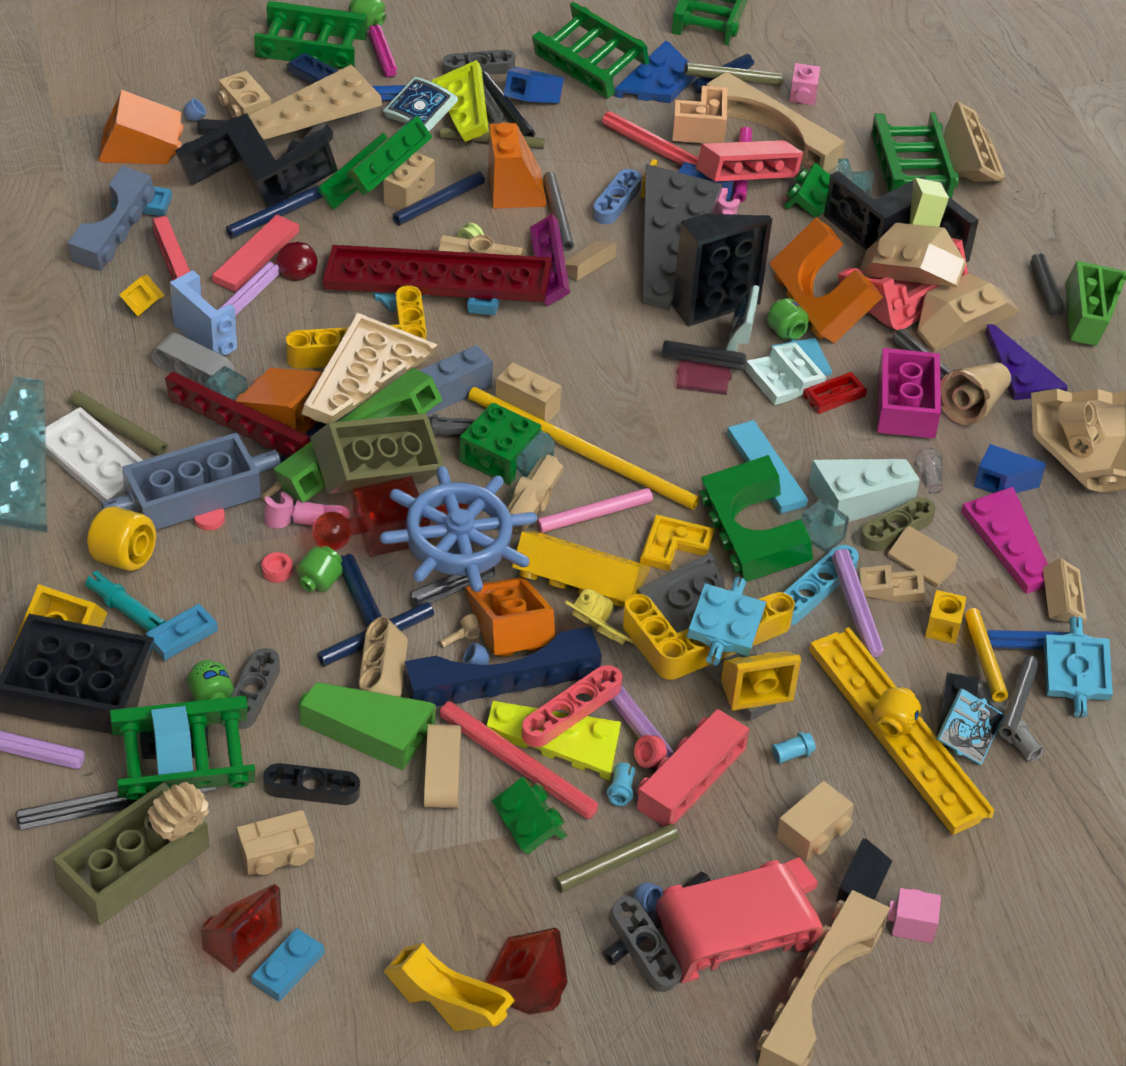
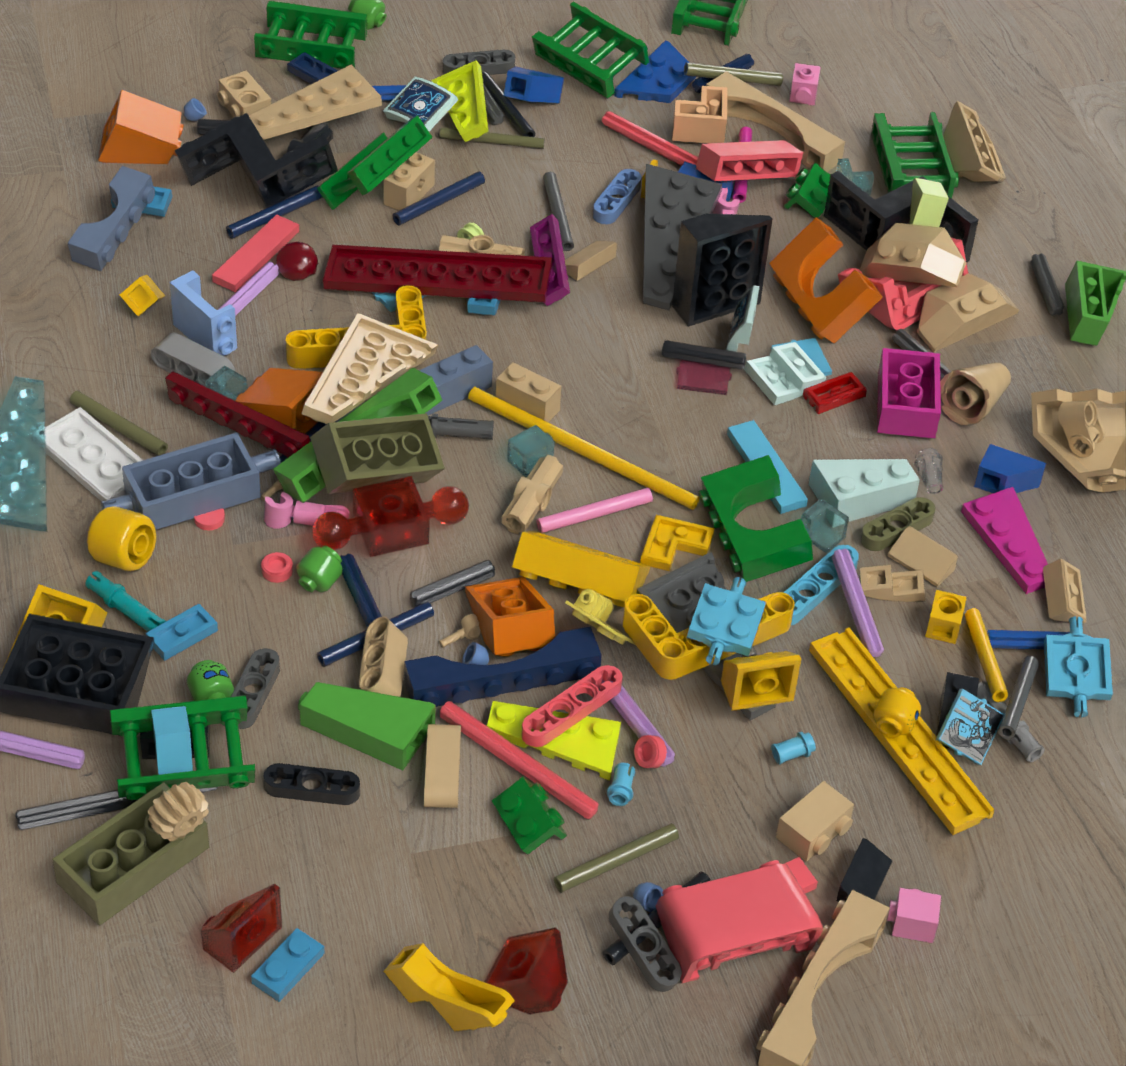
(169, 247): coral beam -> none
(275, 843): tan brick -> none
(382, 51): dark pink axle -> none
(454, 551): medium blue piece -> none
(496, 442): green bracket -> none
(513, 170): orange slope -> none
(692, 768): coral brick -> none
(788, 319): bright green head -> none
(1026, 372): dark purple wing -> none

